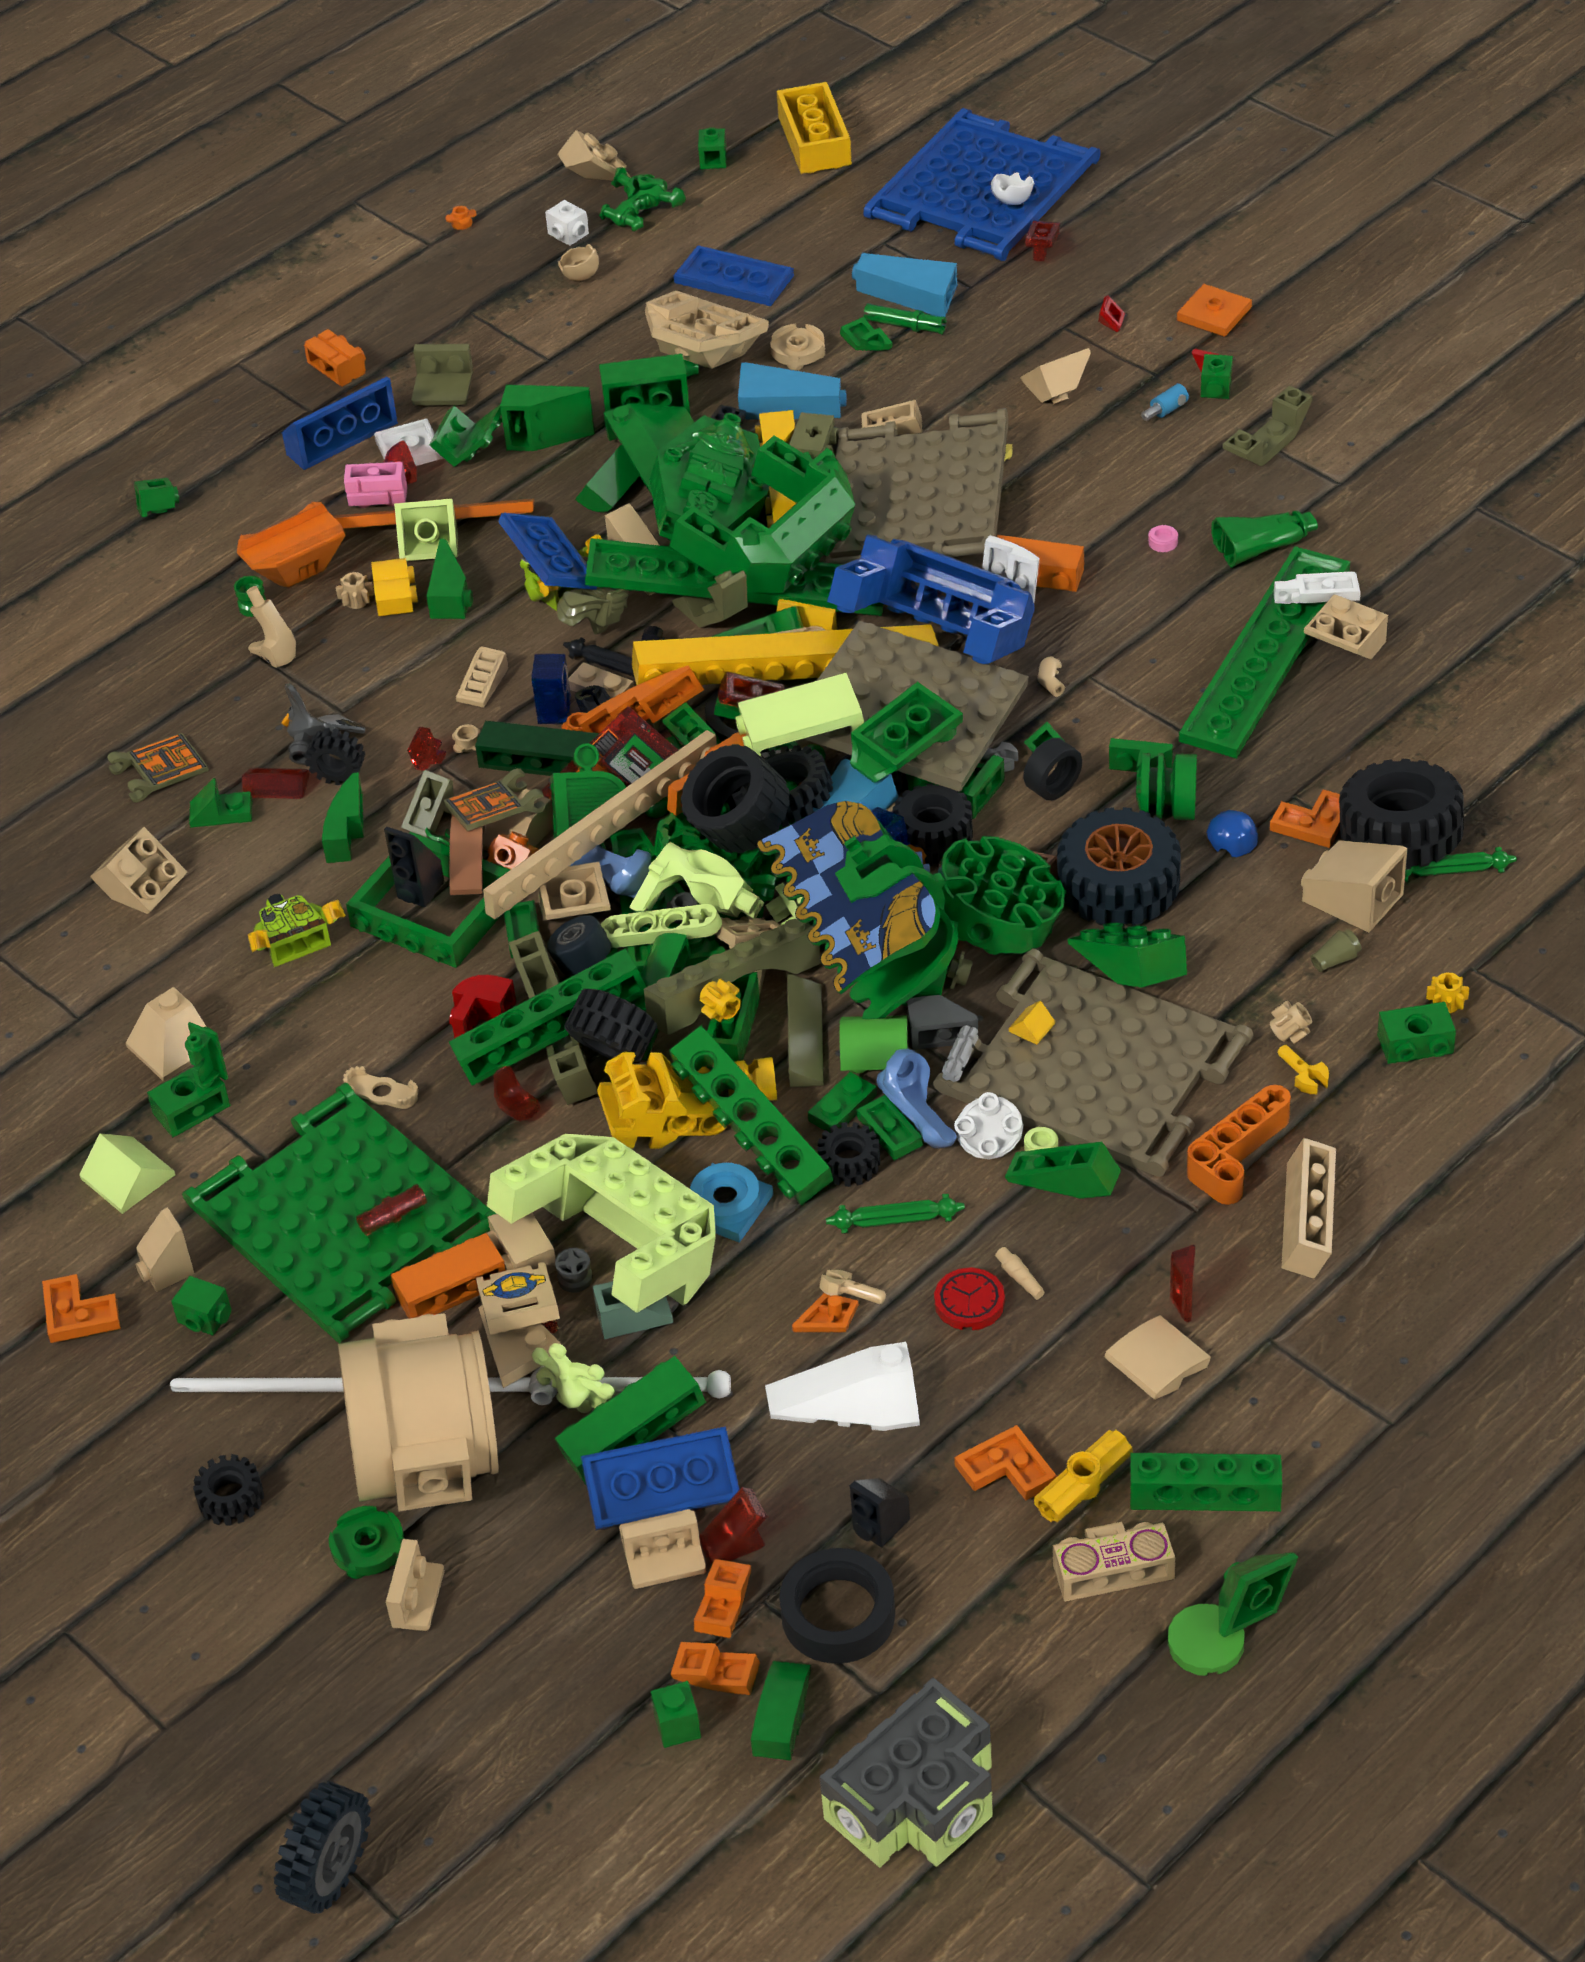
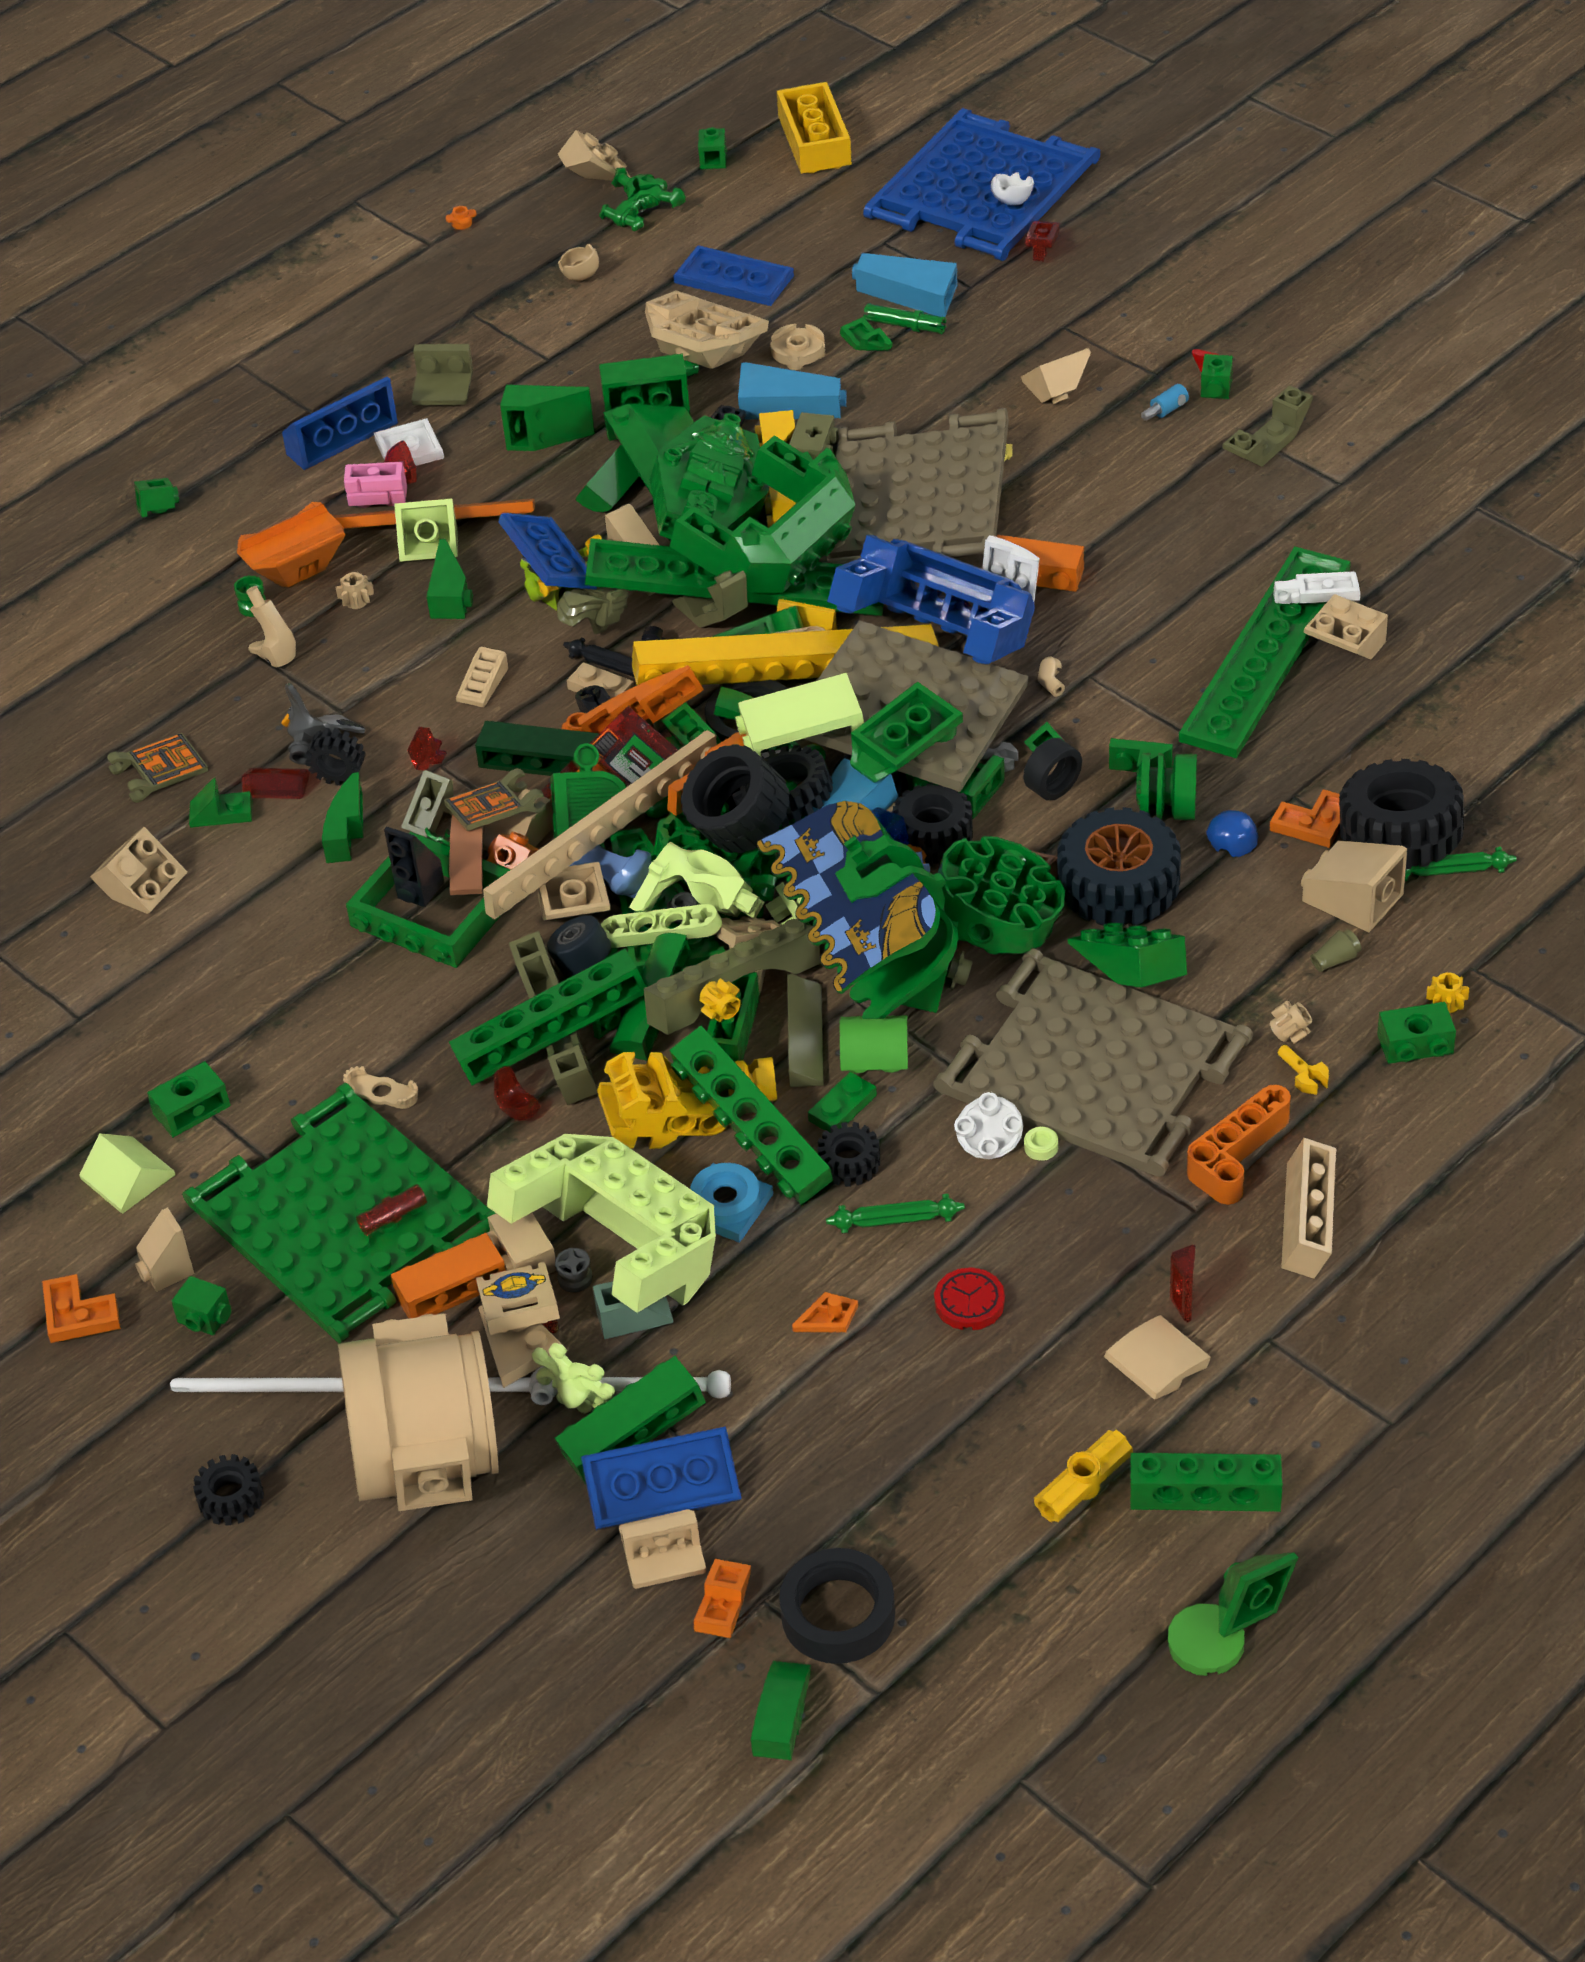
(162, 1032): tan slope -> none
(205, 1055): green hinge -> none
(293, 927): torso -> none
(322, 1847): black wheel -> none
(335, 357): orange brick -> none
(371, 1558): green plate -> none
(393, 586): yellow brick -> none
(413, 1589): tan bracket -> none
(461, 437): green bracket -> none
(465, 738): tan plate -> none
(480, 999): red brick -> none
(521, 921): green tile -> none
(551, 688): clear blue brick -> none
(567, 222): white brick -> none
(610, 1025): black tyre -> none
(675, 1714): green brick -> none
(714, 1670): orange slope -> none
(735, 1528): clear red slope -> none
(739, 688): clear red brick -> none
(839, 1282): tan bar -> none
(860, 1388): white wedge -> none
(877, 1510): black slope -> none
(891, 1127): green plate -> none
(906, 416): tan slope -> none
(906, 1087): medium blue hair -> none
(914, 1780): dark grey piece -> none
(936, 1021): dark grey slope -> none
(960, 1053): light grey axle -> none
(1007, 1455): orange plate -> none
(1015, 1268): tan animal -> none
(1033, 1023): yellow slope -> none
(1068, 1170): green slope -> none
(1111, 314): red slope -> none
(1113, 1559): tan piece -> none
(1163, 538): bright pink tile -> none
(1214, 310): orange plate -> none
(1249, 536): green piece -> none

